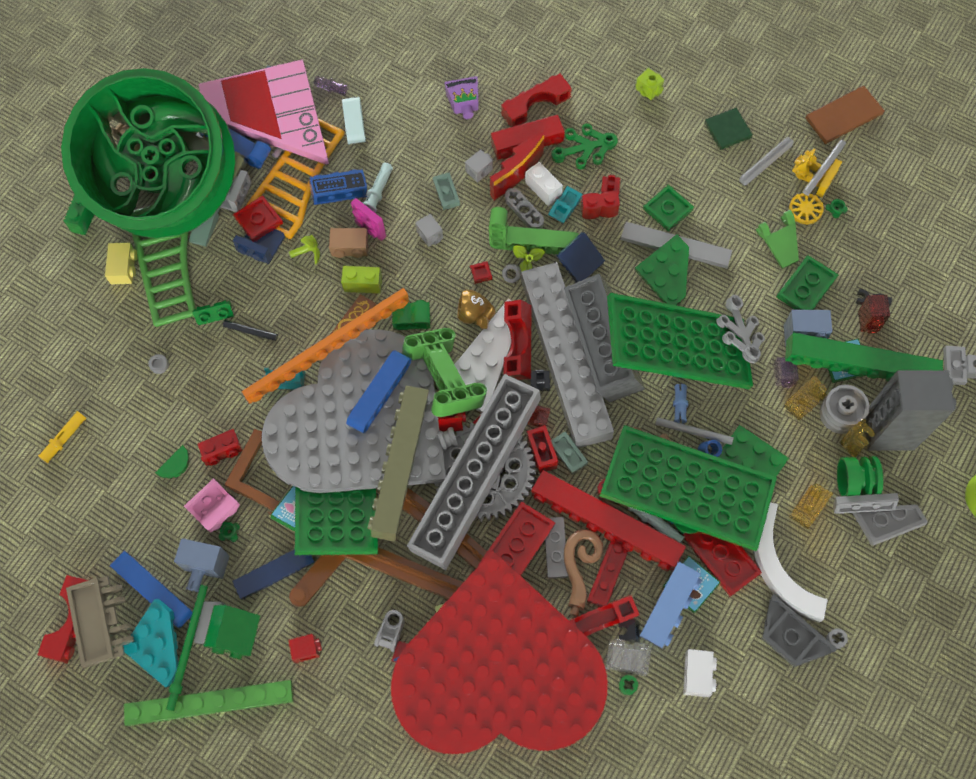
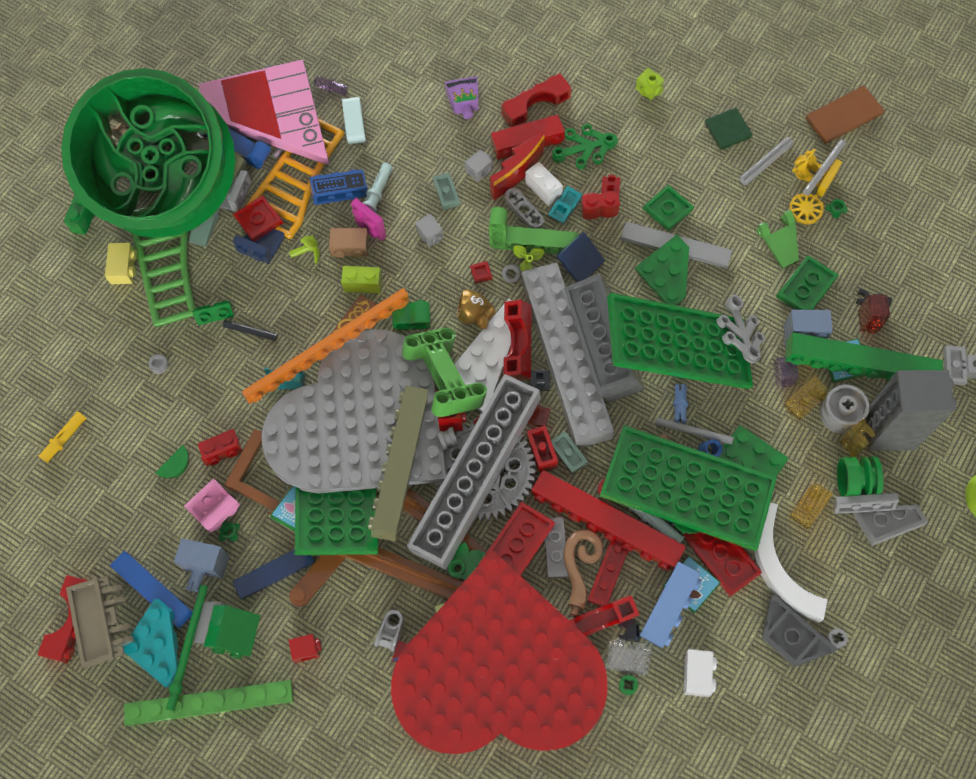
(378, 391): blue beam -> none
(467, 559): none -> green plate

